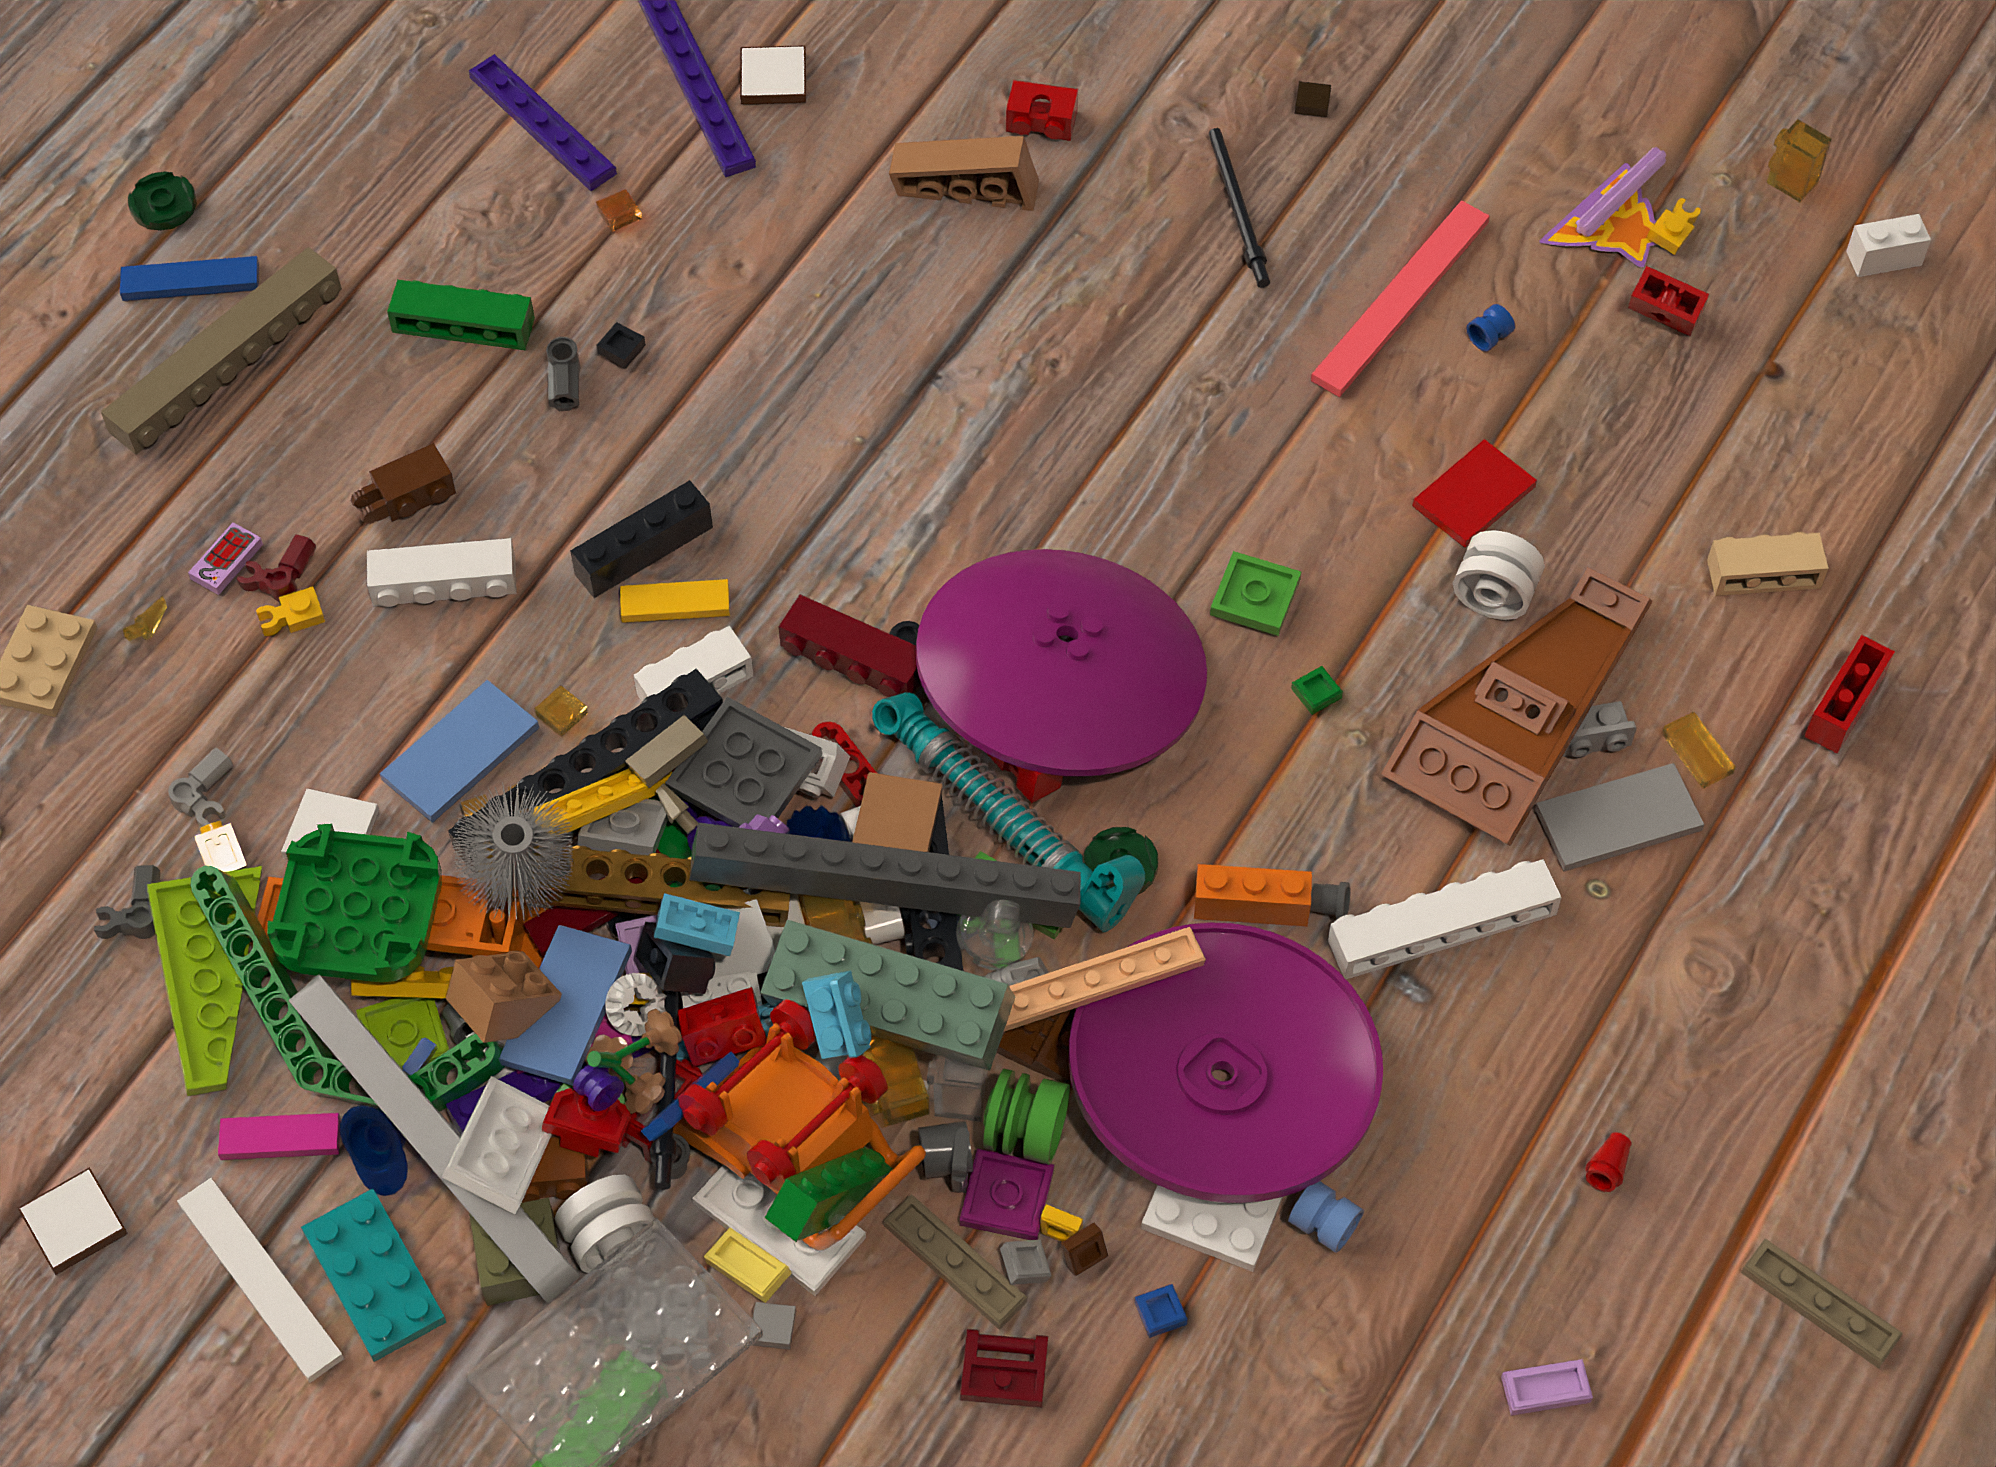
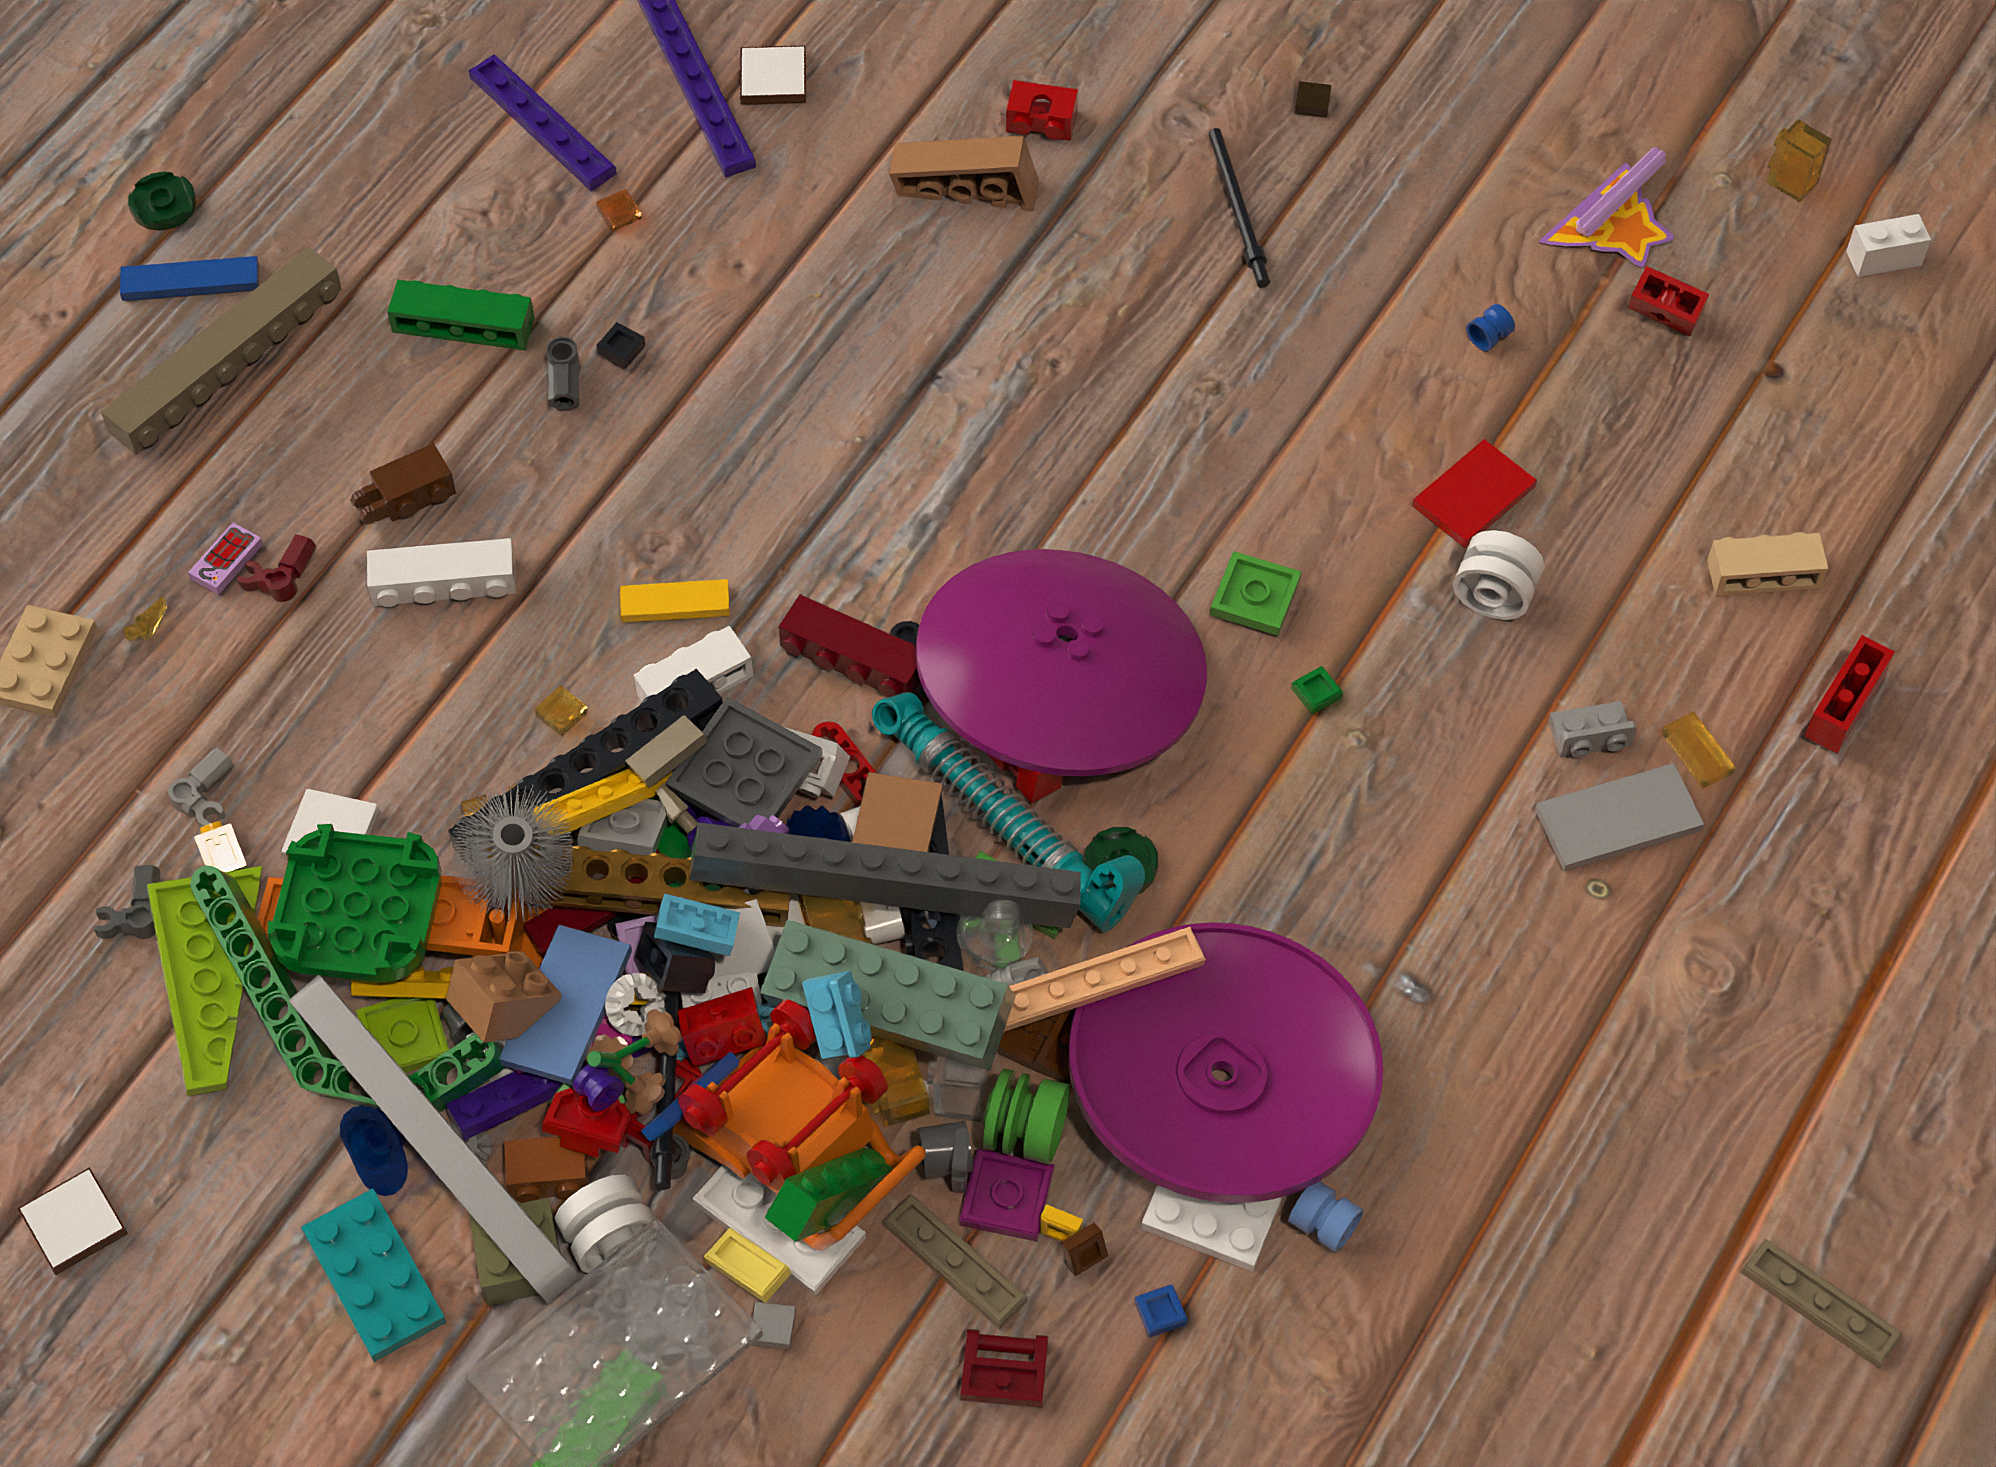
(260, 1280): white tile -> none
(279, 1136): dark pink tile -> none
(297, 610): yellow plate -> none
(420, 1056): blue tile -> none
(459, 750): medium blue tile -> none
(500, 1146): white tile -> none
(641, 539): black brick -> none
(1025, 1262): light grey tile -> none
(1253, 895): orange brick -> none
(1331, 899): dark grey piece -> none
(1400, 299): coral tile -> none
(1443, 918): white brick -> none
(1488, 755): dark orange wing -> none
(1546, 1387): lavender tile -> none
(1609, 1163): red cone -> none
(1673, 227): yellow plate -> none

